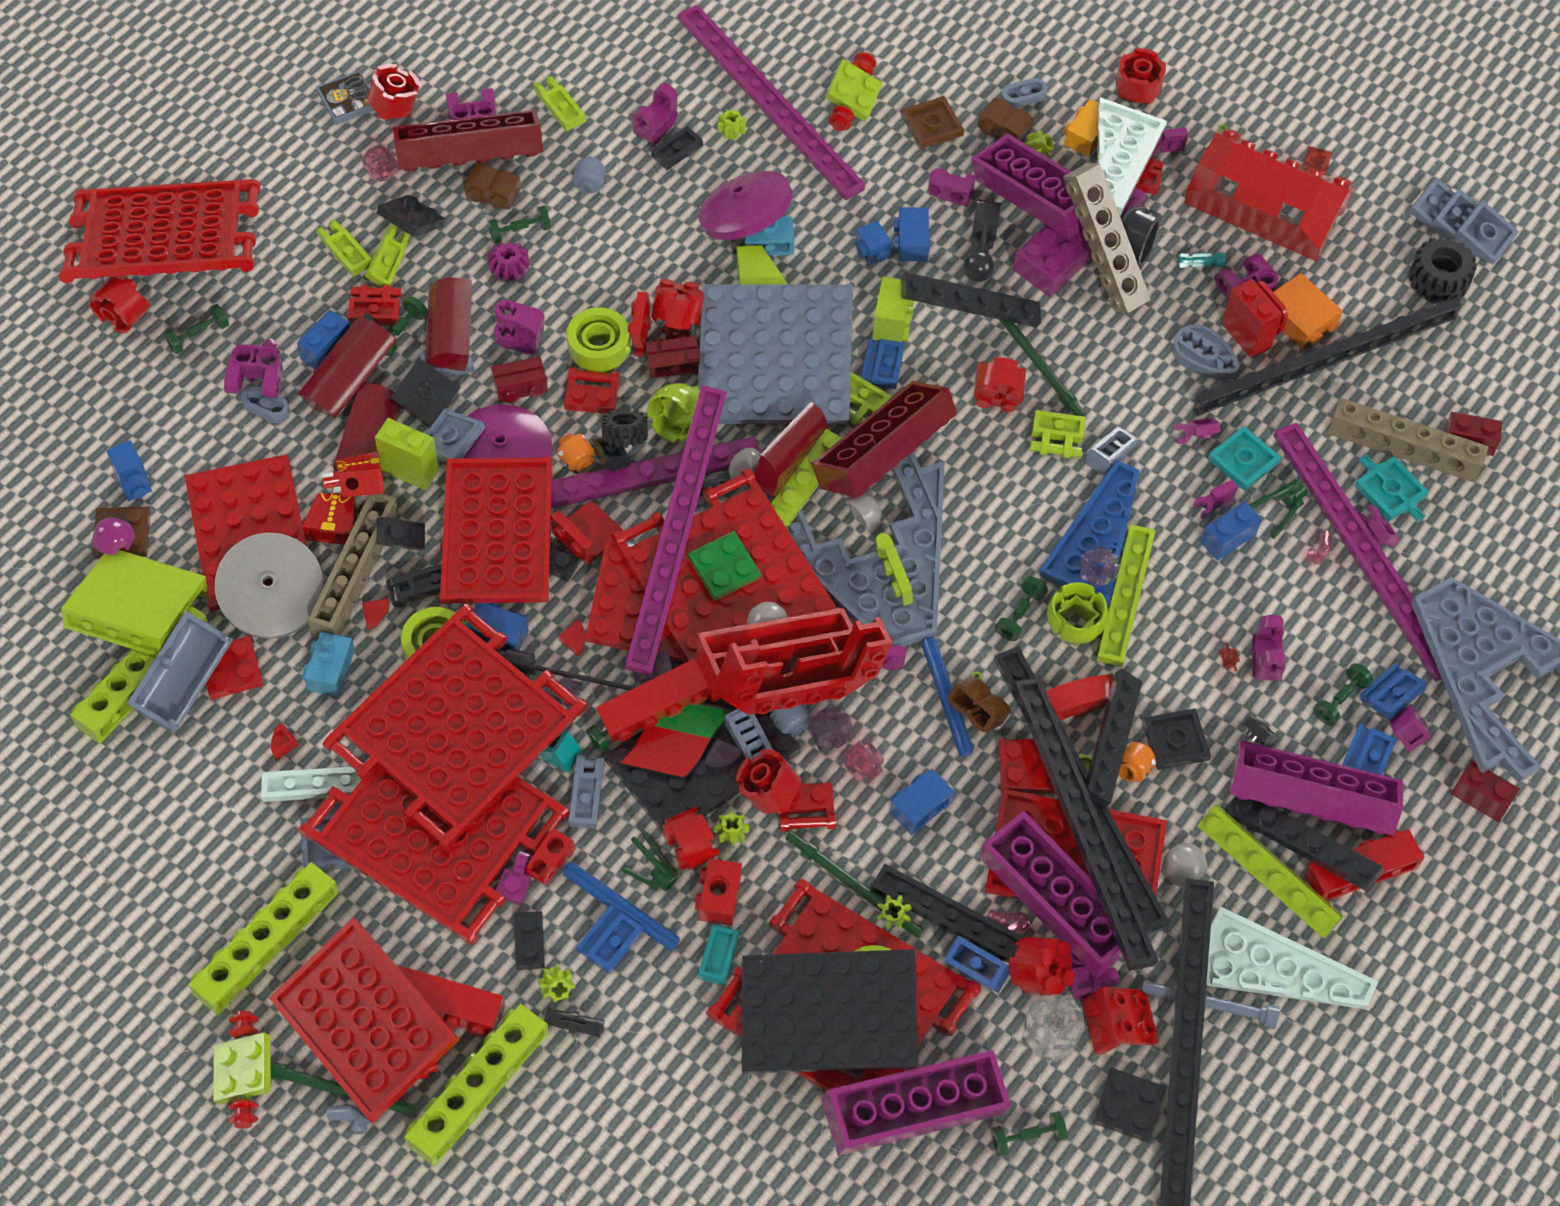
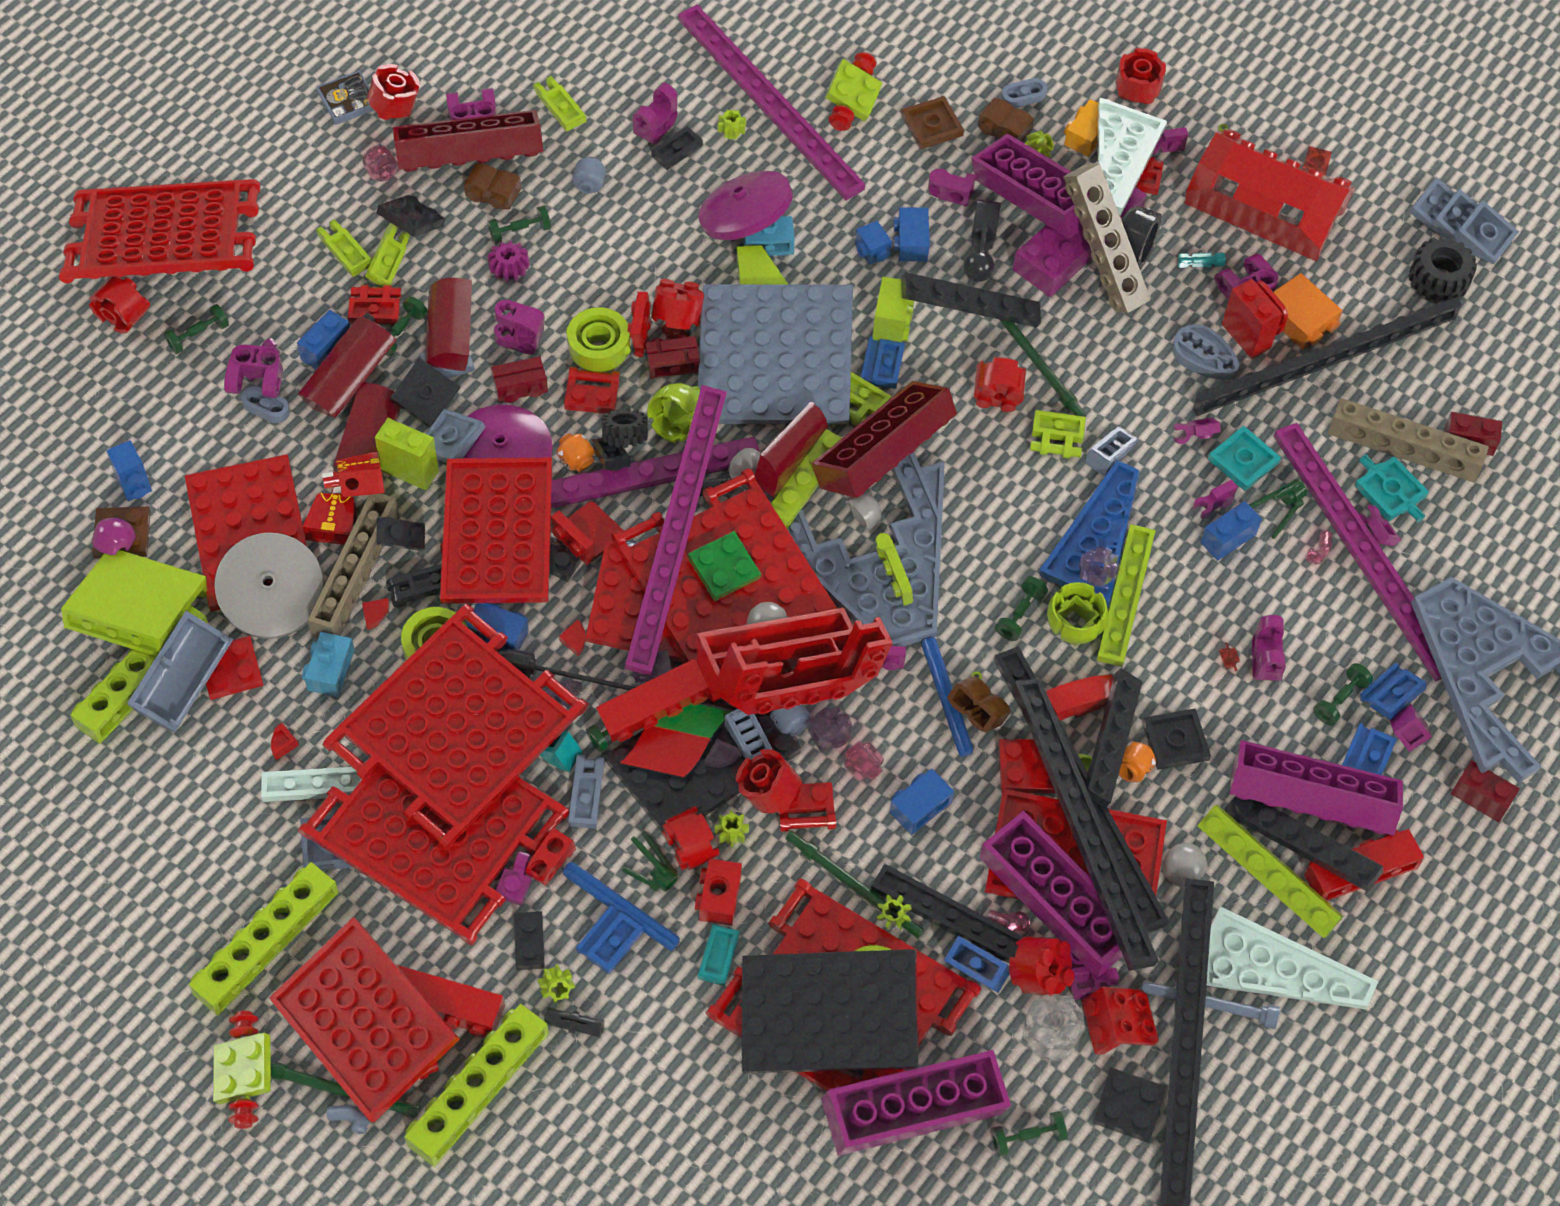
(1260, 732): black plate -> none

